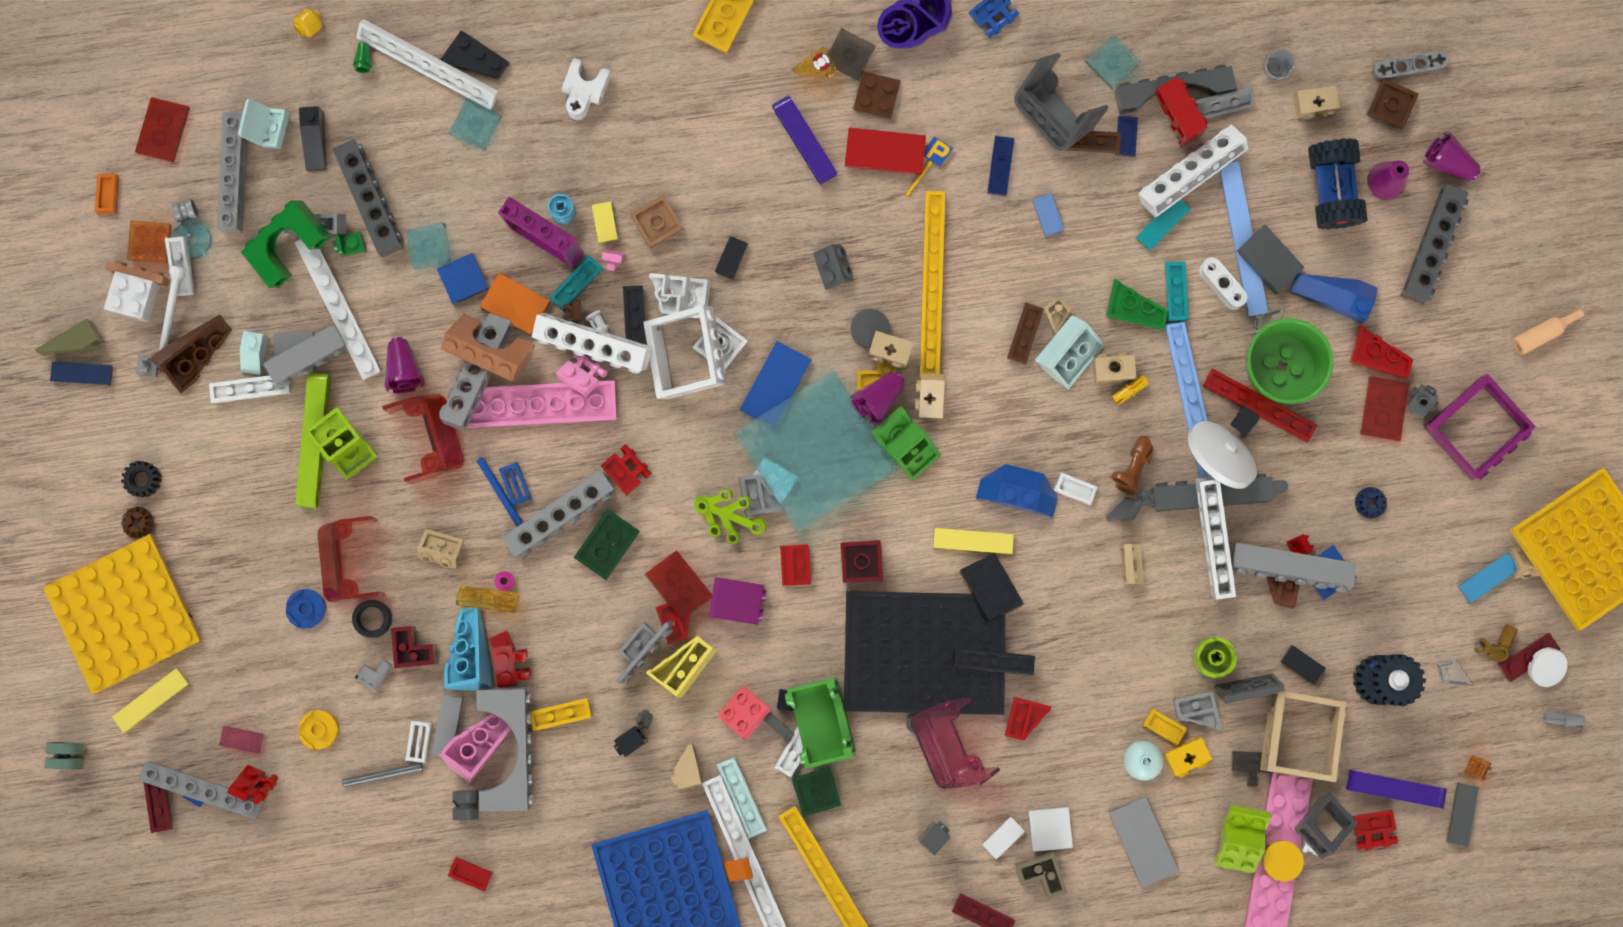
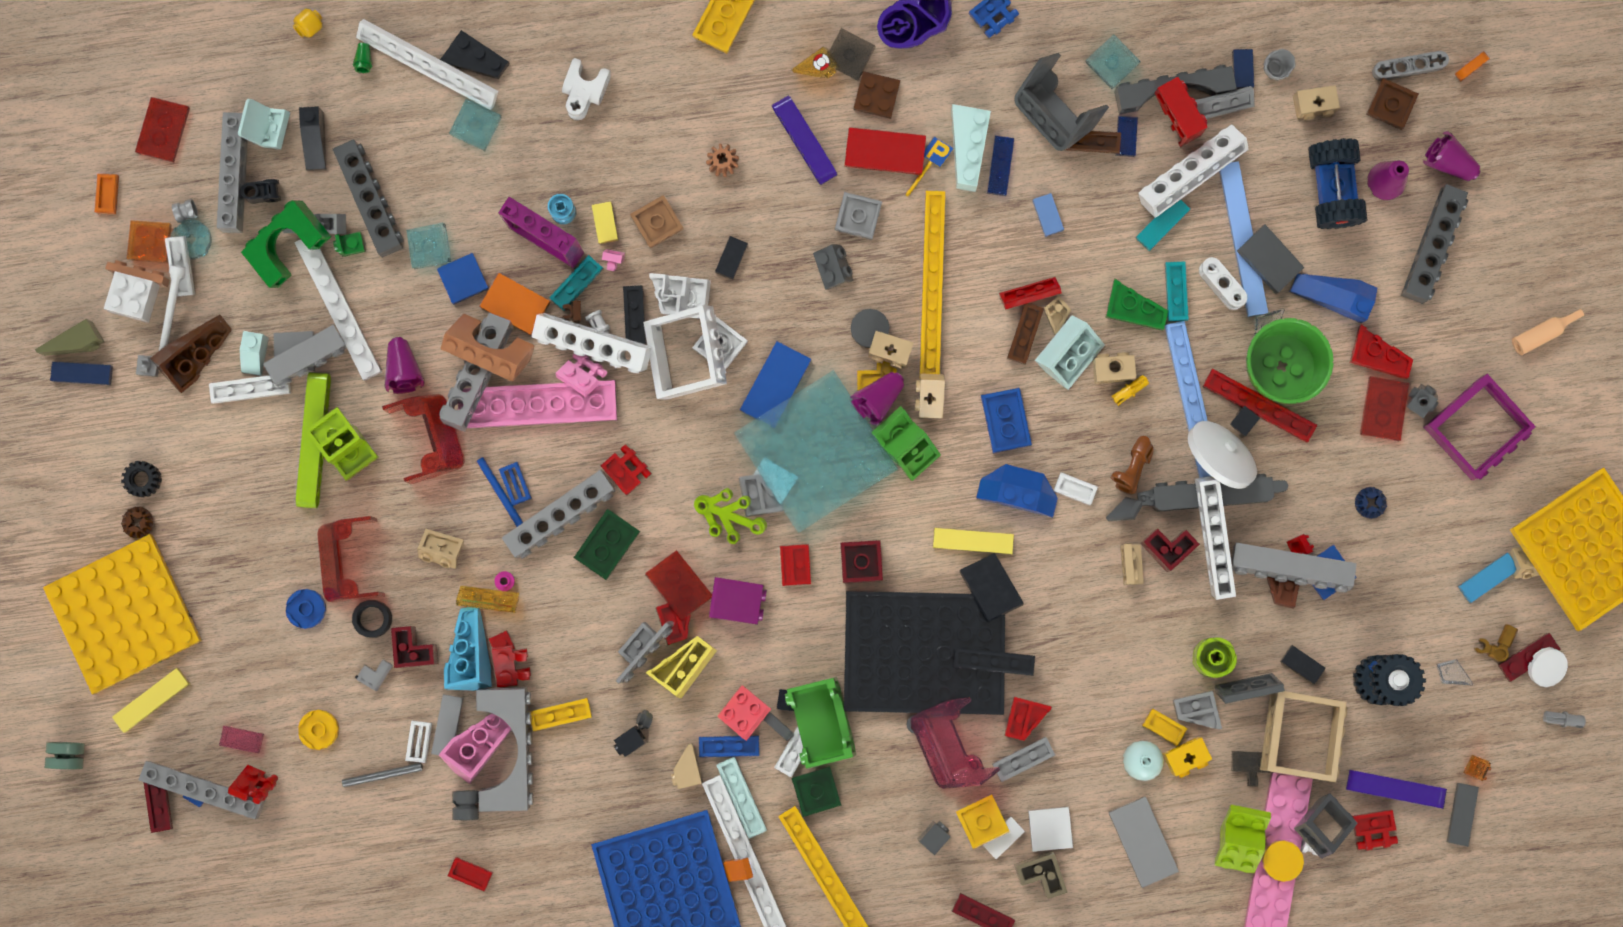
(265, 191): none -> black piece
(714, 162): none -> nougat gear
(728, 746): none -> blue tile
(858, 215): none -> light grey plate
(969, 138): none -> light aqua wedge
(982, 821): none -> yellow plate
(1006, 420): none -> blue tile
(1024, 759): none -> light grey plate
(1030, 293): none -> red tile
(1169, 553): none -> dark red brick
(1243, 67): none -> dark blue tile
(1472, 66): none -> orange beam

